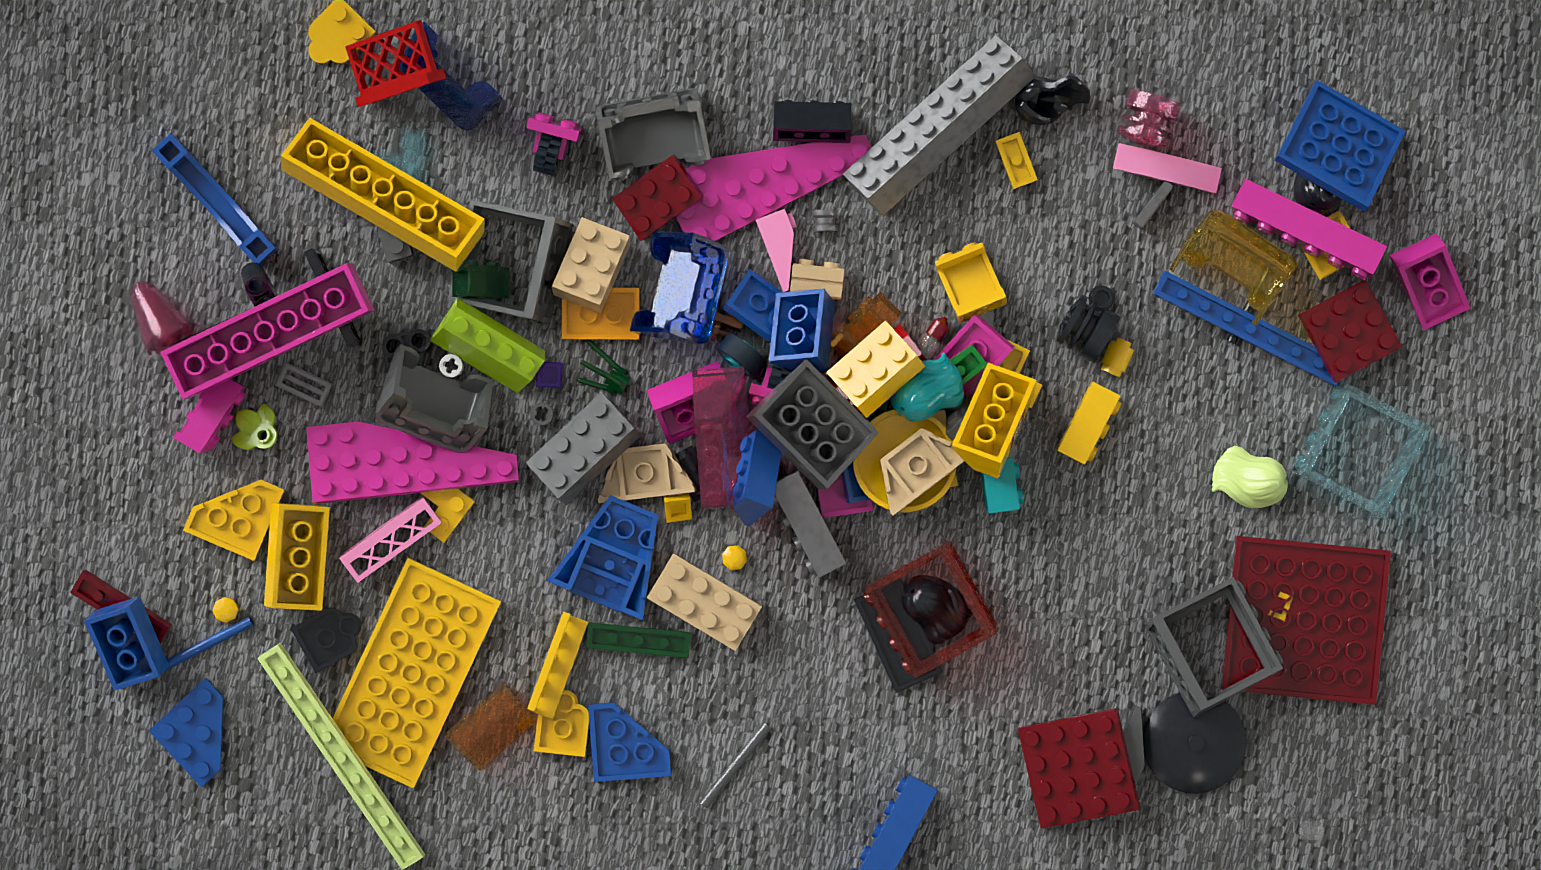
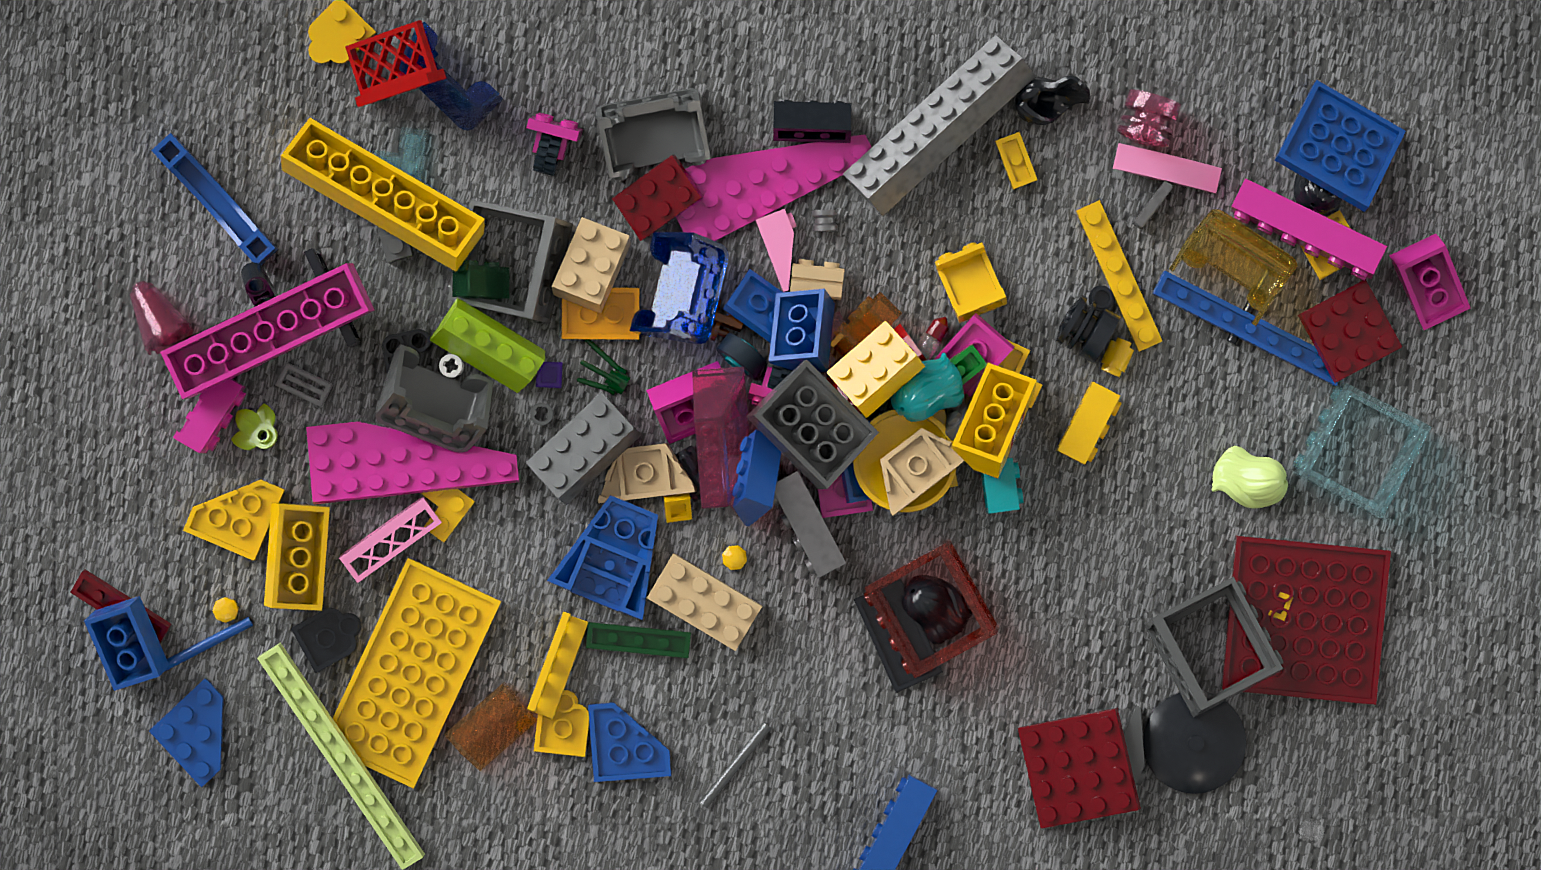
(1119, 276): none -> yellow plate

